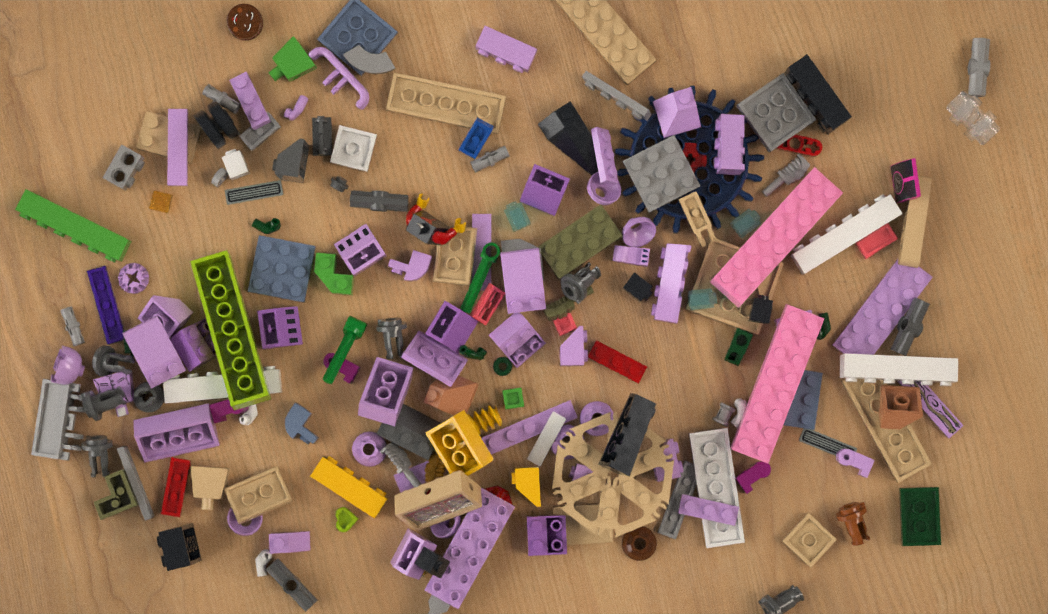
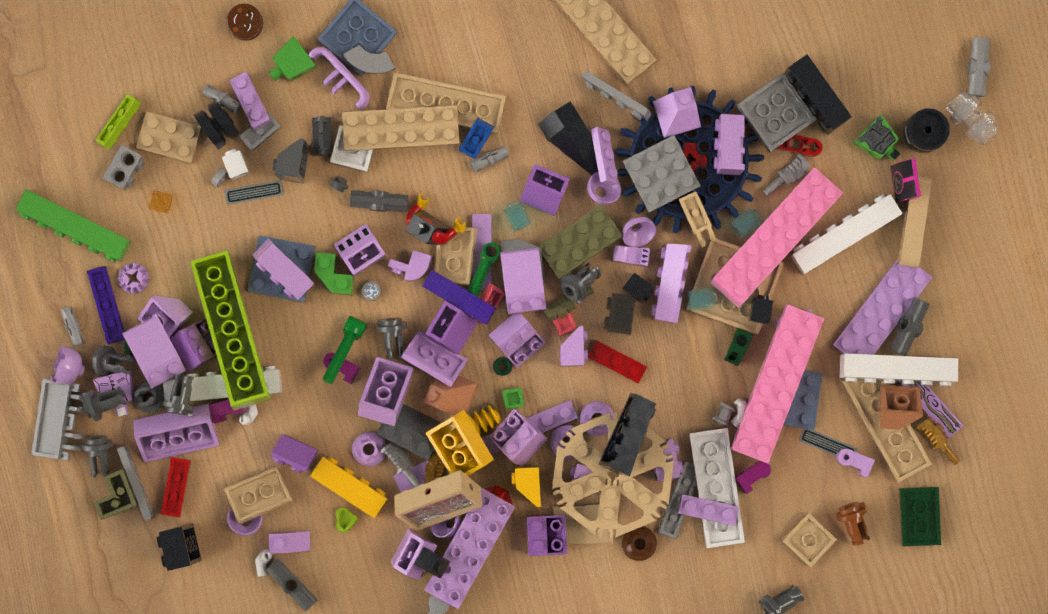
(118, 121): none -> lime plate
(177, 147): lavender tile -> none
(180, 396): none -> dark grey piece
(209, 484): tan torso -> none
(268, 227): dark green arm -> none
(280, 327): medium lavender slope -> none
(282, 269): none -> lavender wedge
(294, 453): none -> medium lavender slope
(295, 424): sand blue brick -> none
(298, 109): lavender arm -> none
(371, 291): none -> light grey tile
(400, 128): none -> tan plate
(459, 297): none -> dark purple tile
(470, 353): dark green arm -> none
(505, 49): lavender brick -> none
(518, 438): none -> lavender slope
(546, 438): white sticker -> none
(620, 314): none -> clear smoke brick
(825, 328): dark green arm -> none
(876, 241): coral tile -> none
(878, 140): none -> torso
(927, 142): none -> black wheel
(935, 434): none -> pearl gold piece

